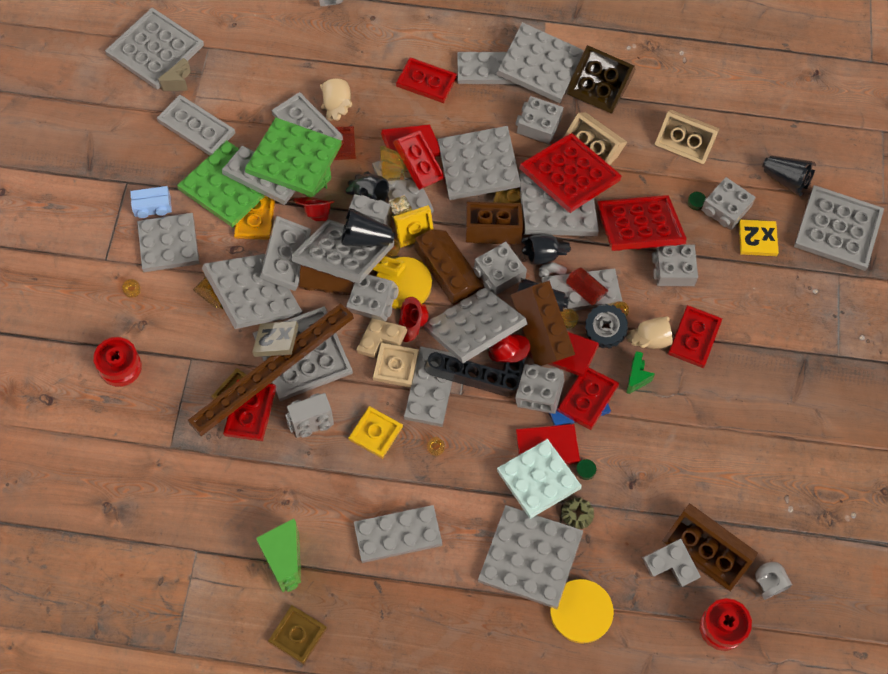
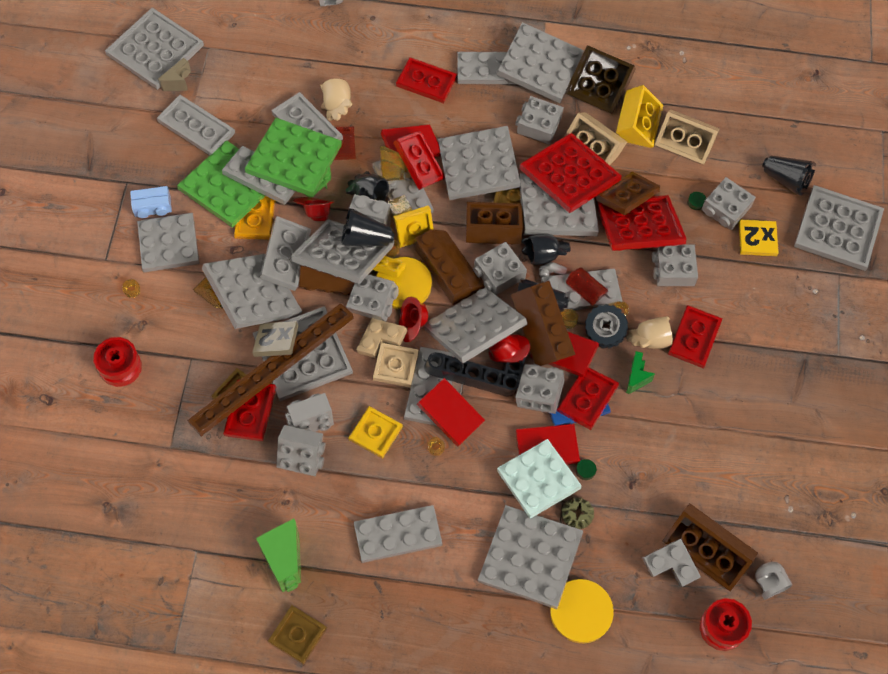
(300, 450): none -> light grey brick
(450, 412): none -> red tile
(628, 193): none -> reddish brown plate
(639, 117): none -> yellow slope

